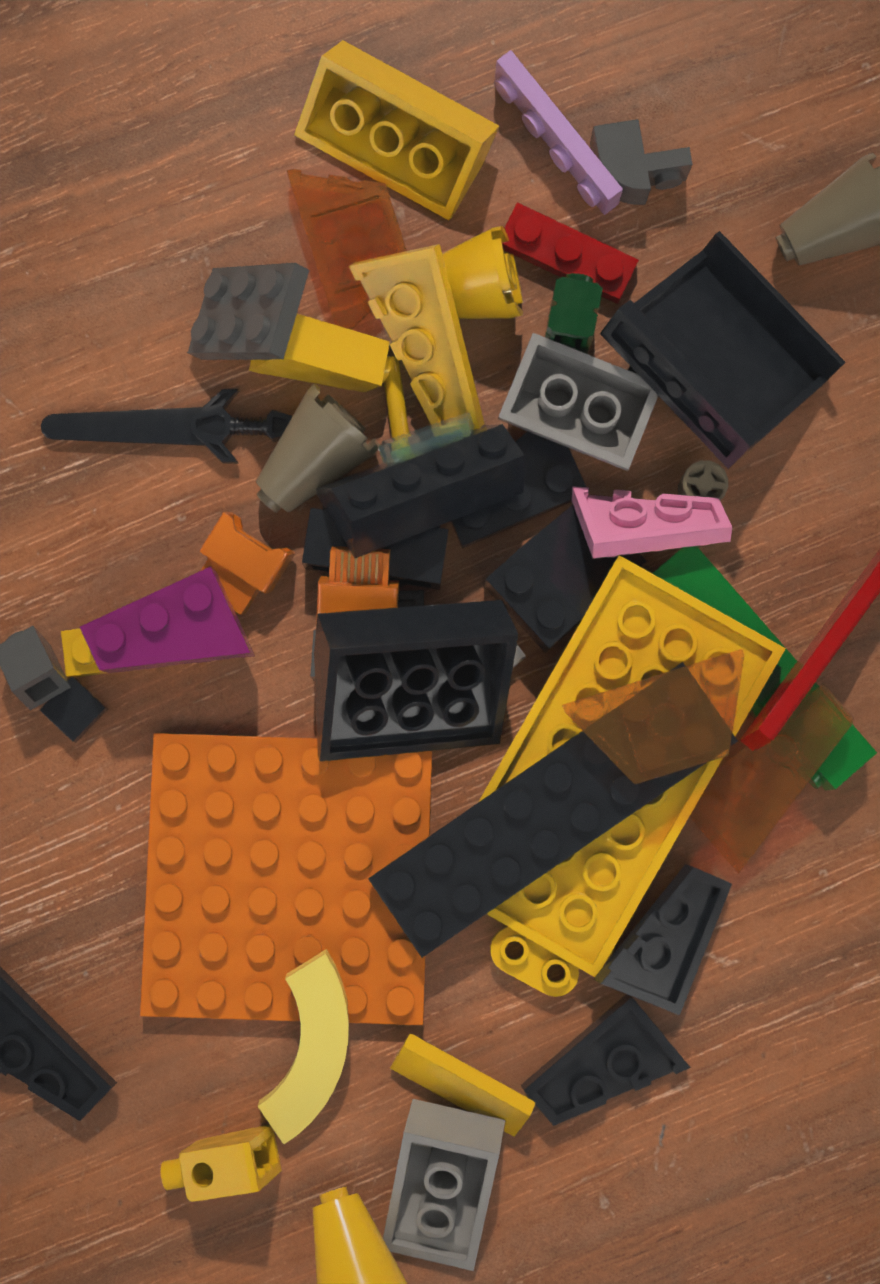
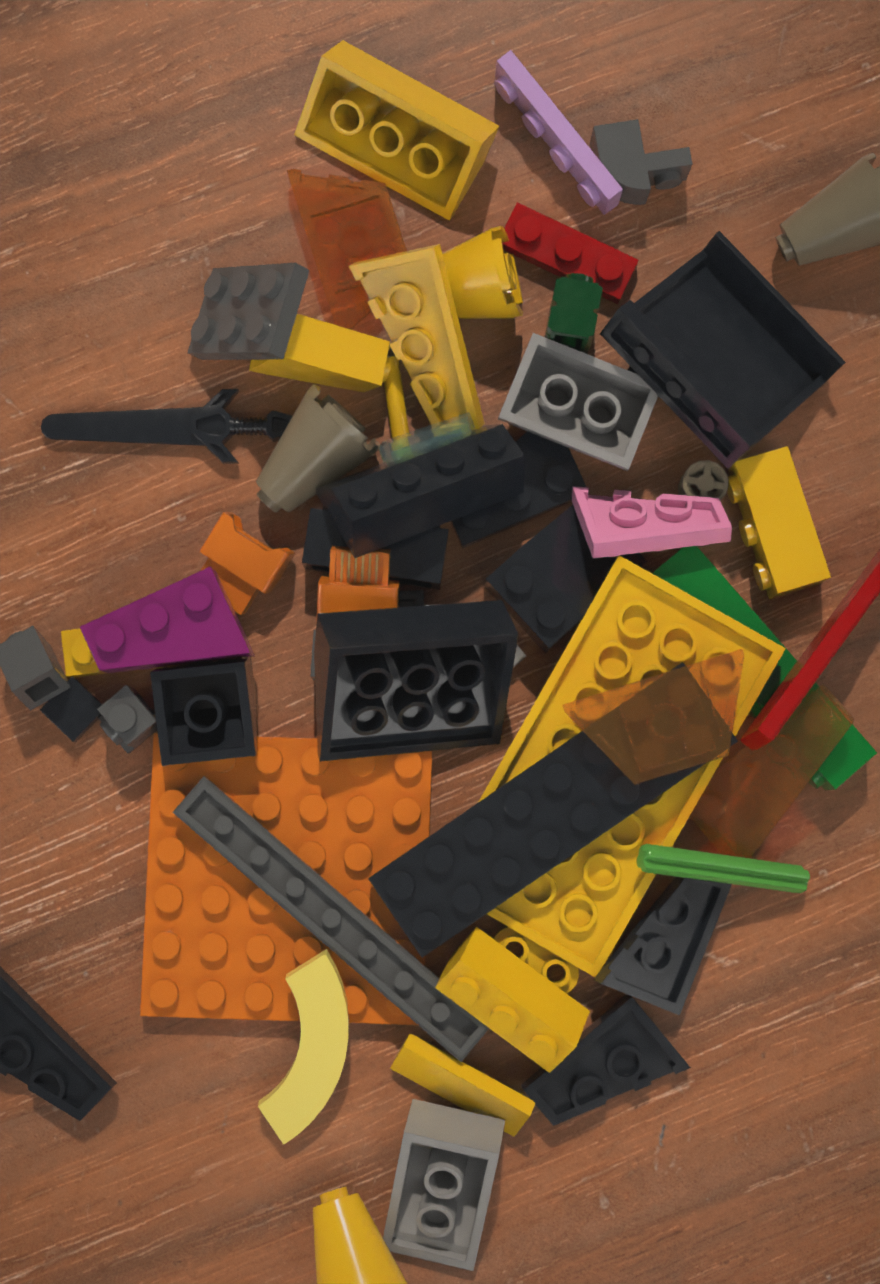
(127, 719): none -> dark grey brick
(205, 710): none -> black slope
(224, 1165): yellow torso -> none
(329, 916): none -> dark grey tile
(513, 1000): none -> yellow brick
(722, 868): none -> bright green axle
(777, 523): none -> yellow brick

